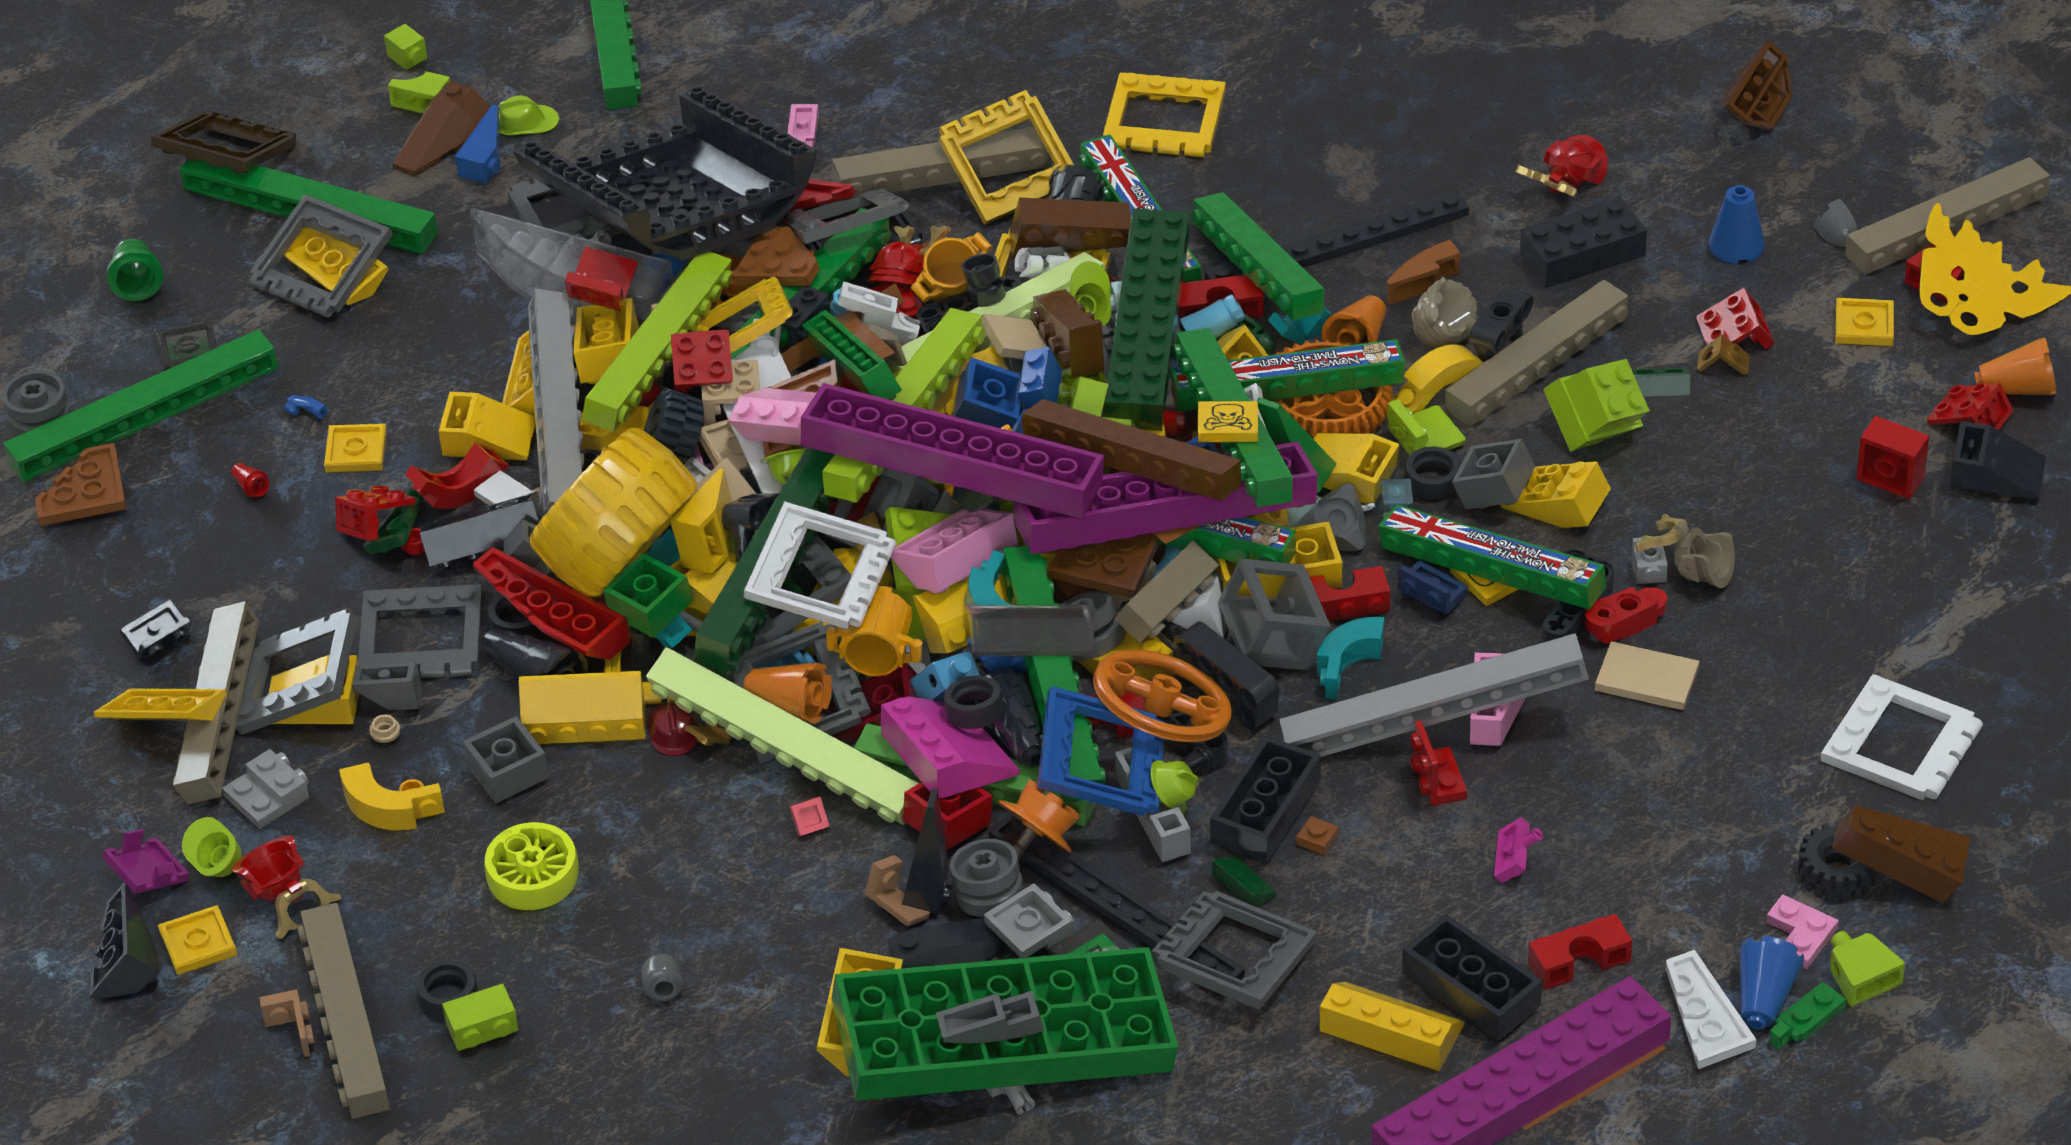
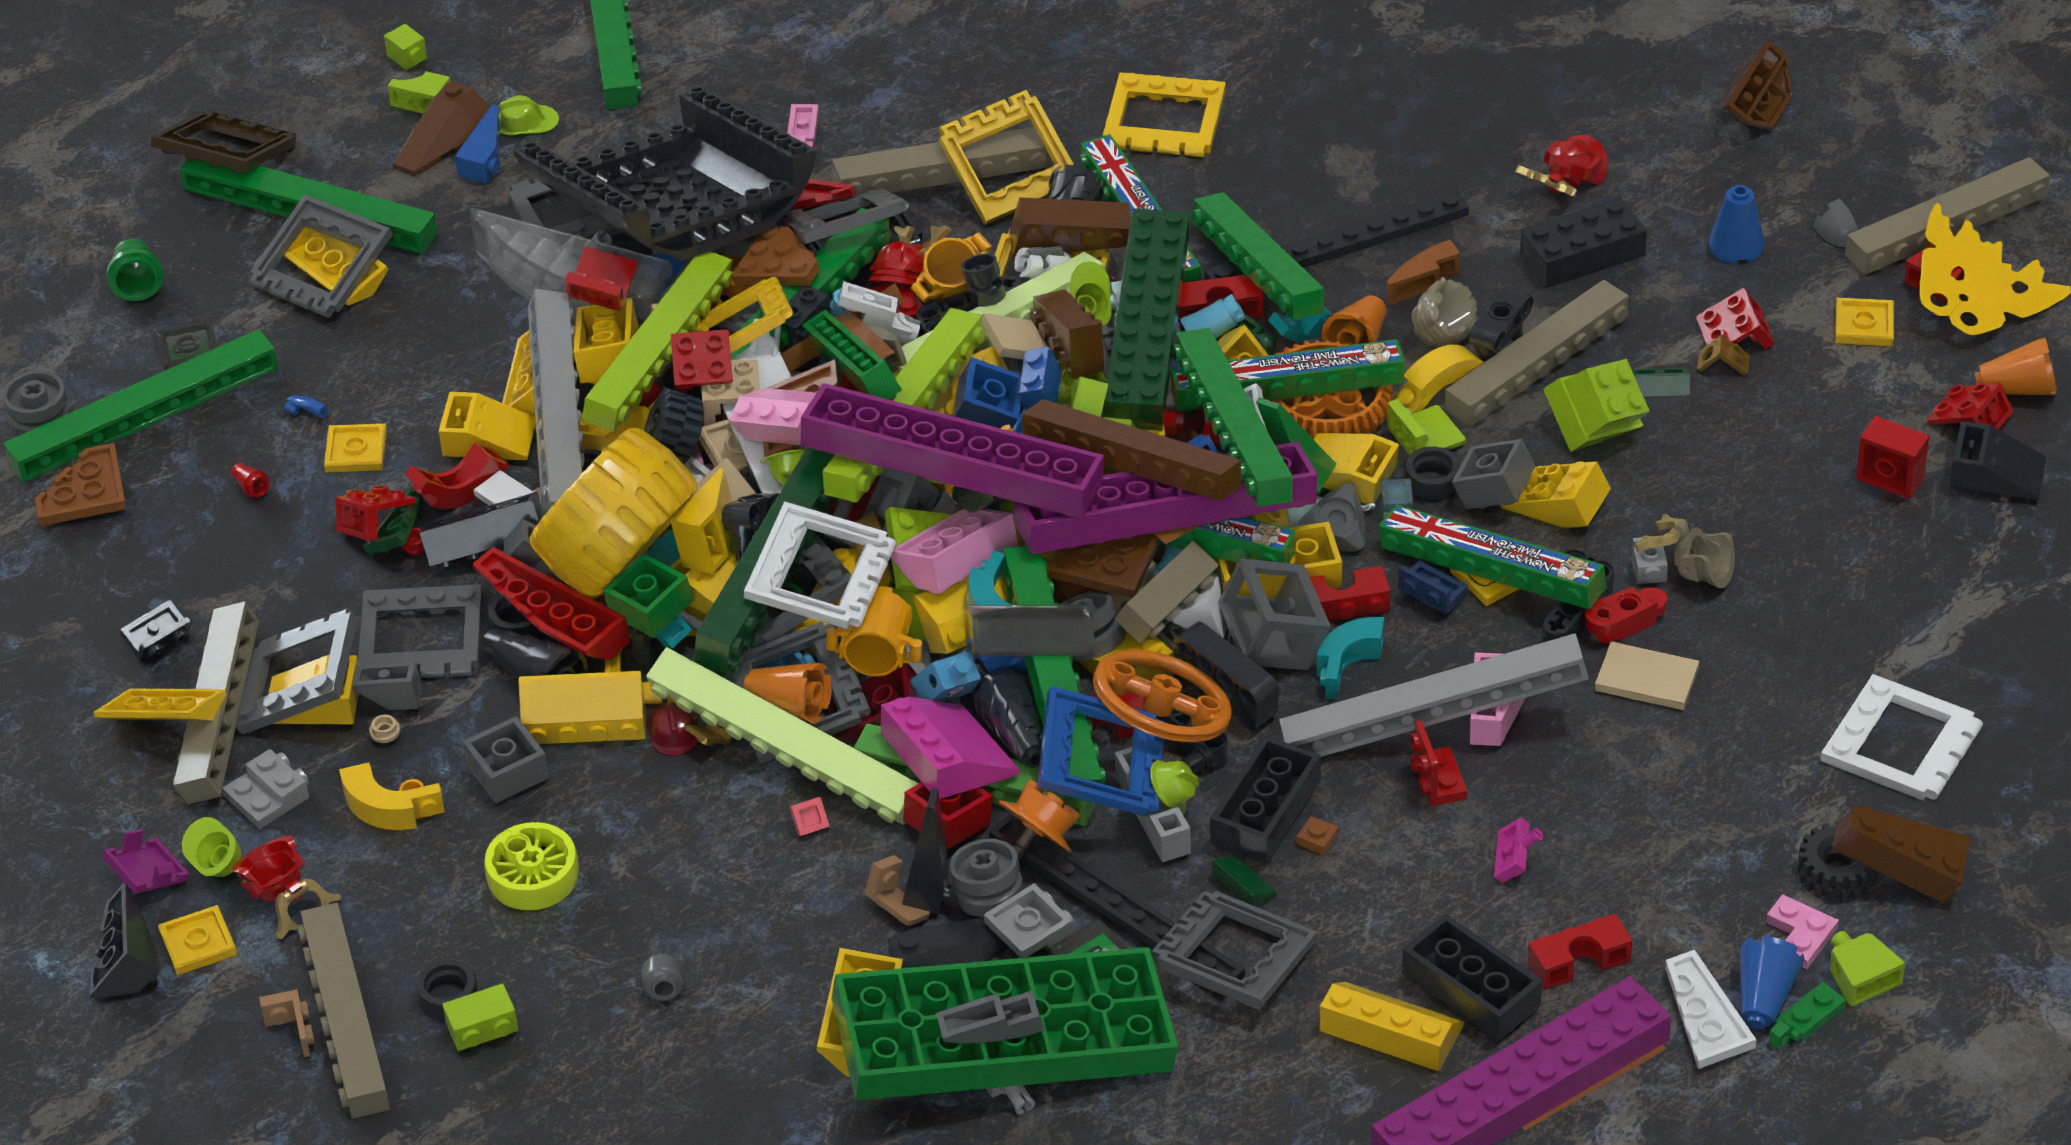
(973, 715): black tyre -> none
(1228, 421): yellow tile -> none

